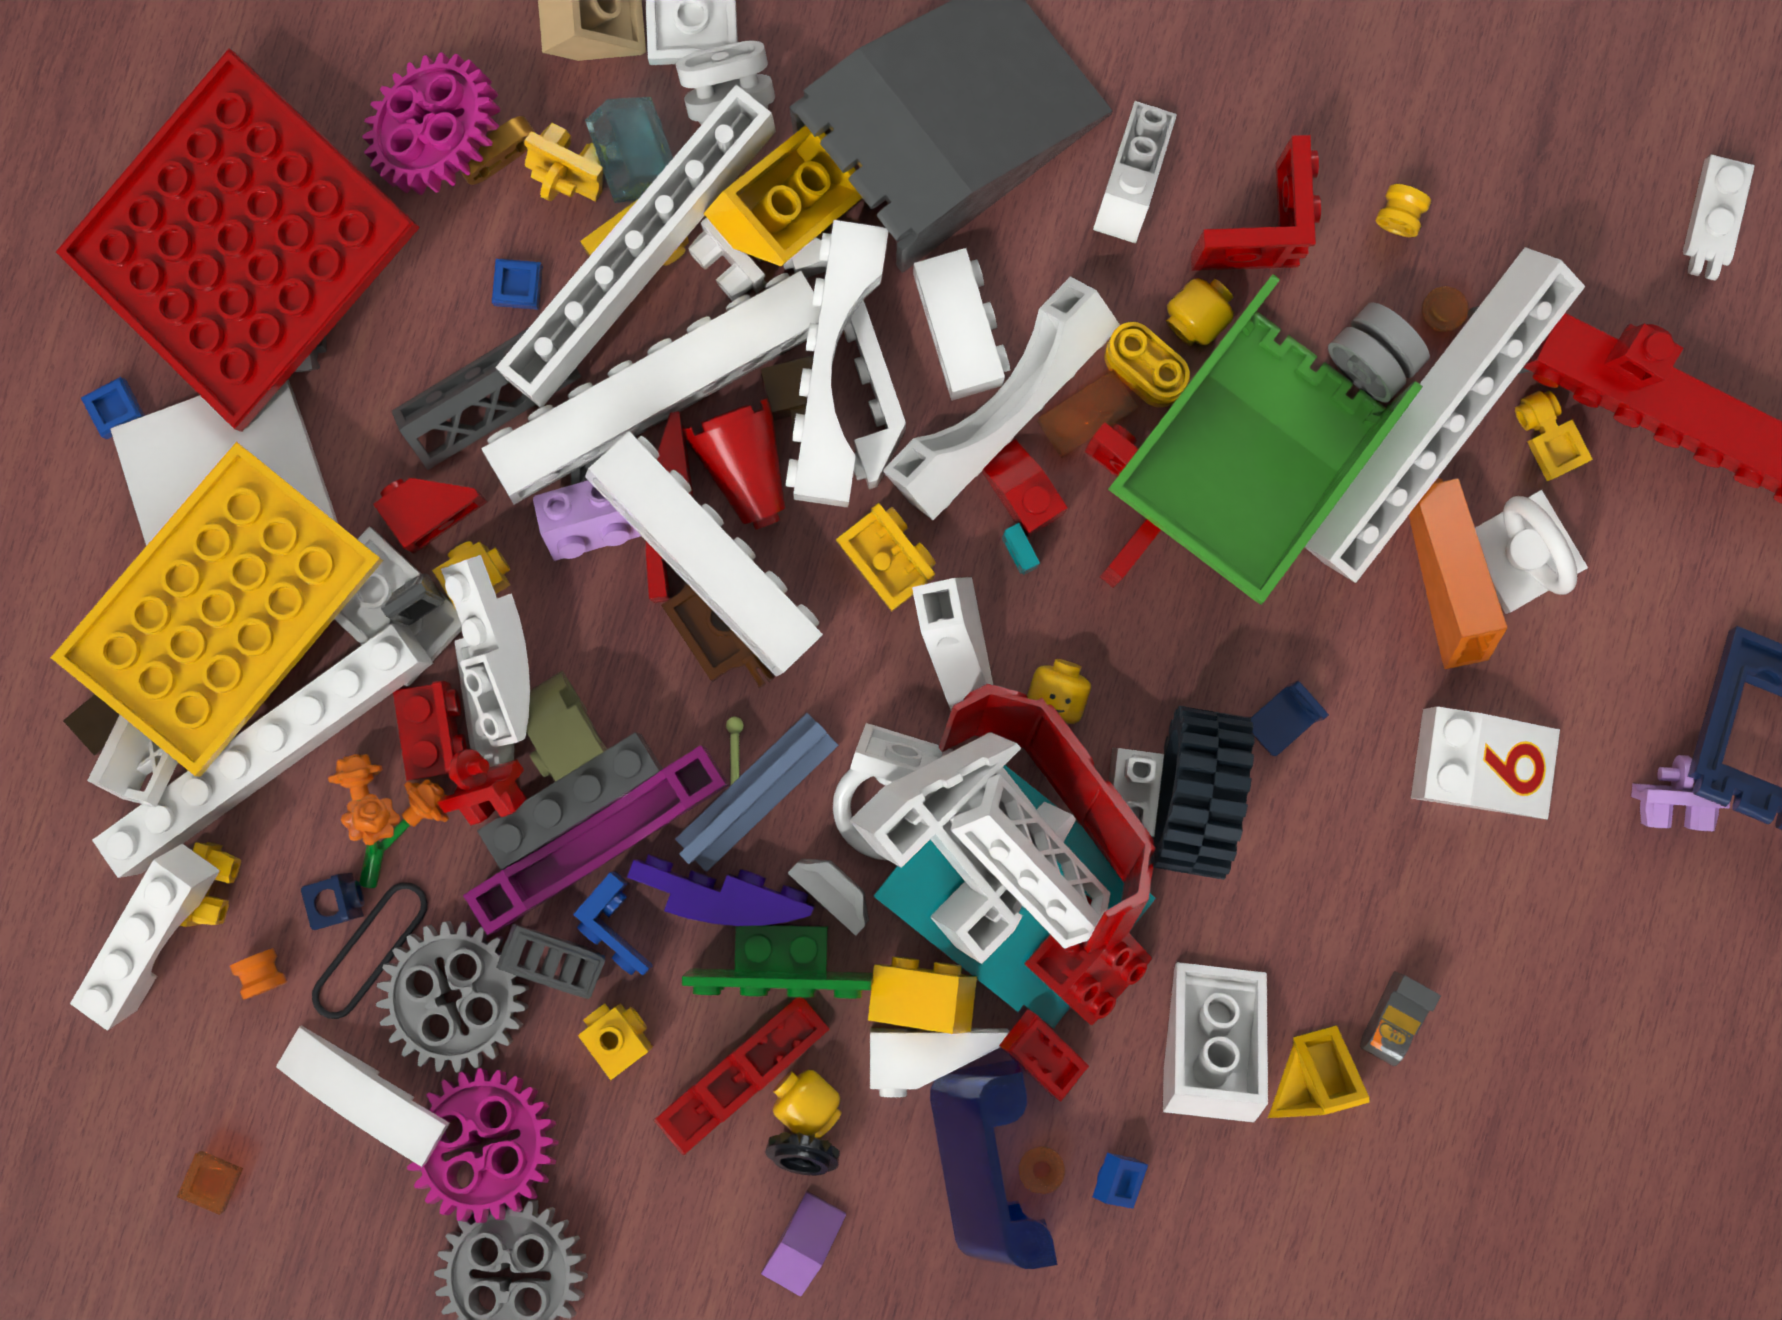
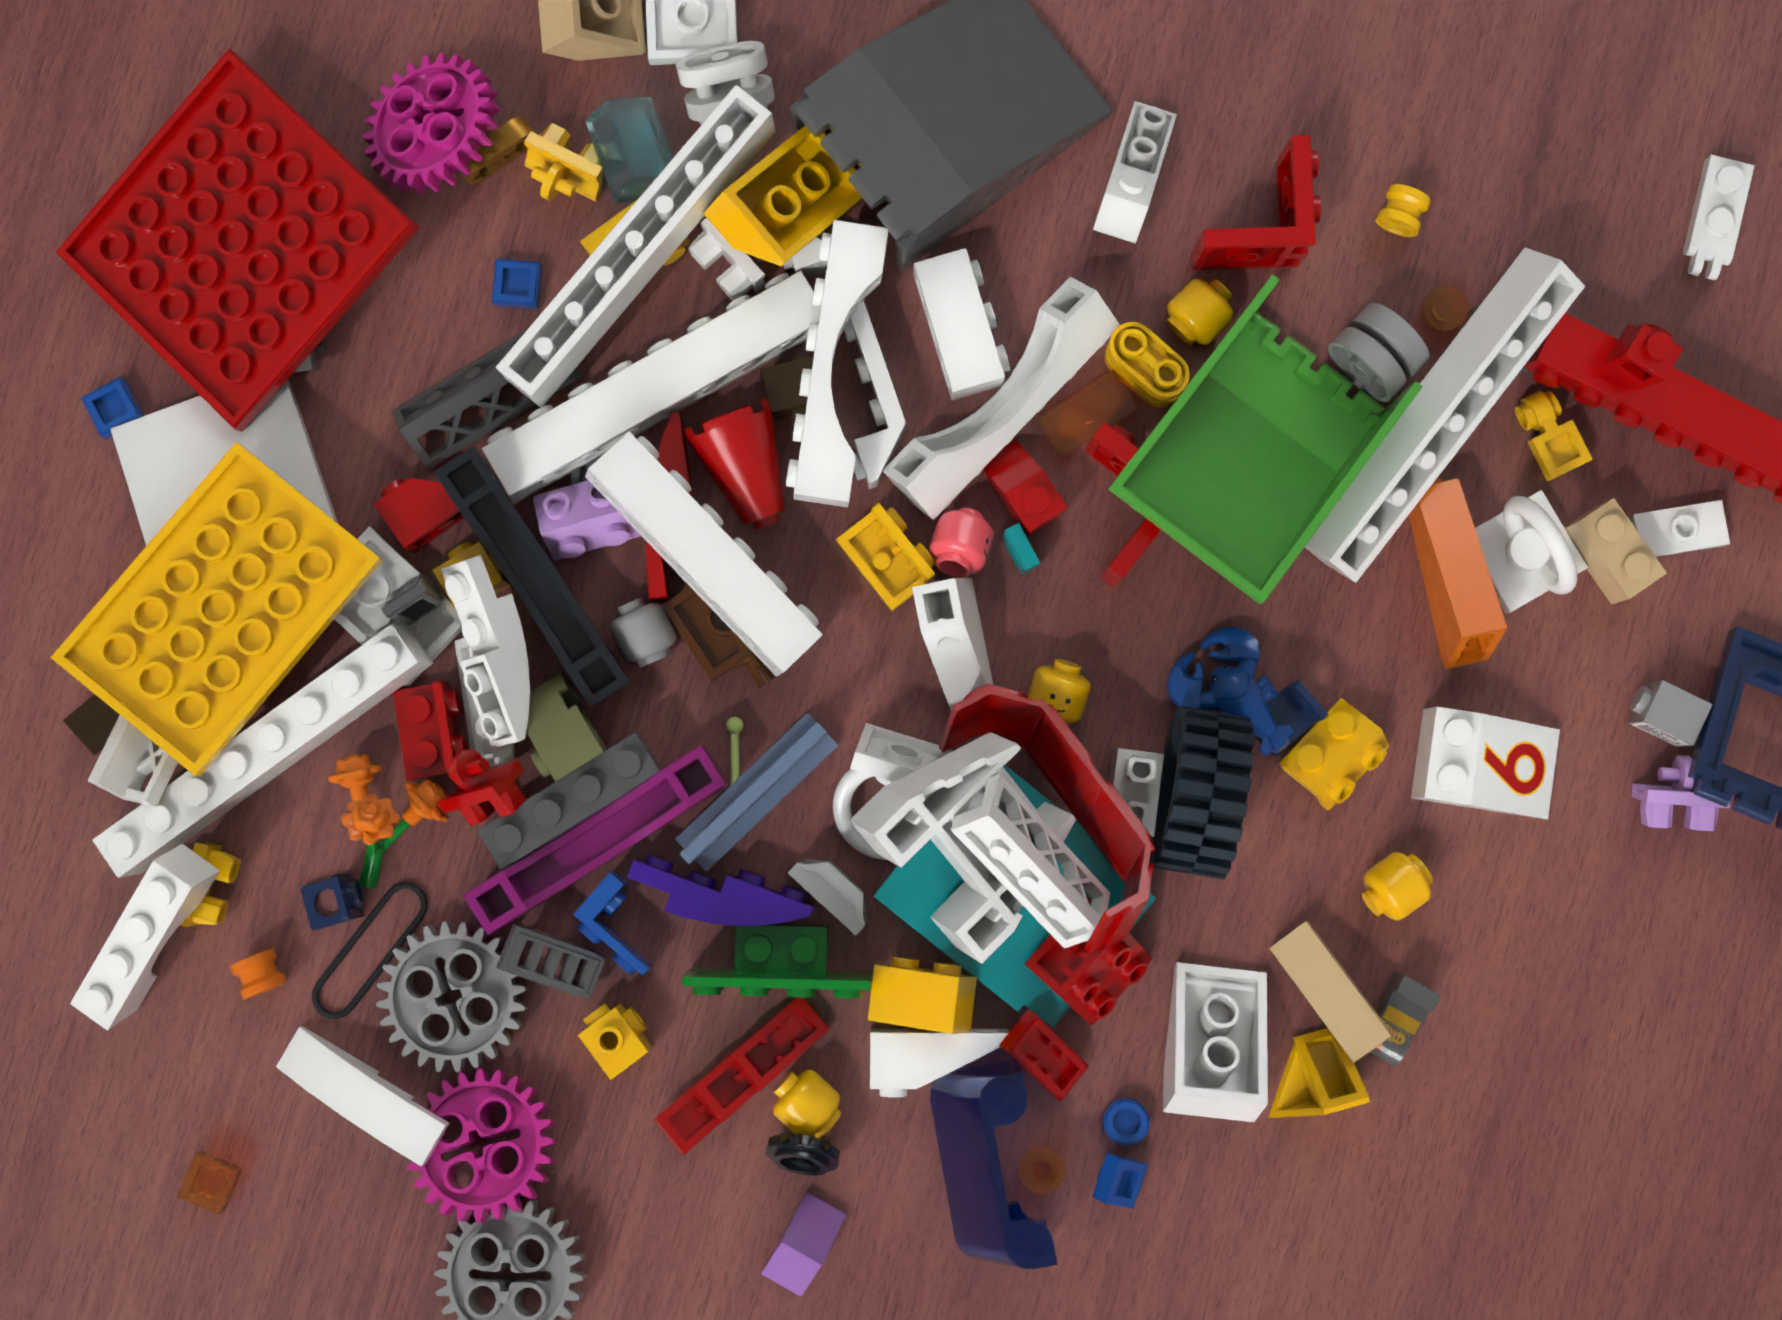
(532, 575): none -> black arch
(643, 632): none -> light grey head
(961, 542): none -> coral head
(1125, 1121): none -> blue tile
(1231, 687): none -> blue animal
(1331, 991): none -> tan tile
(1336, 754): none -> yellow bracket
(1397, 886): none -> yellow head
(1614, 552): none -> tan brick
(1668, 713): none -> light grey brick
(1683, 528): none -> white plate

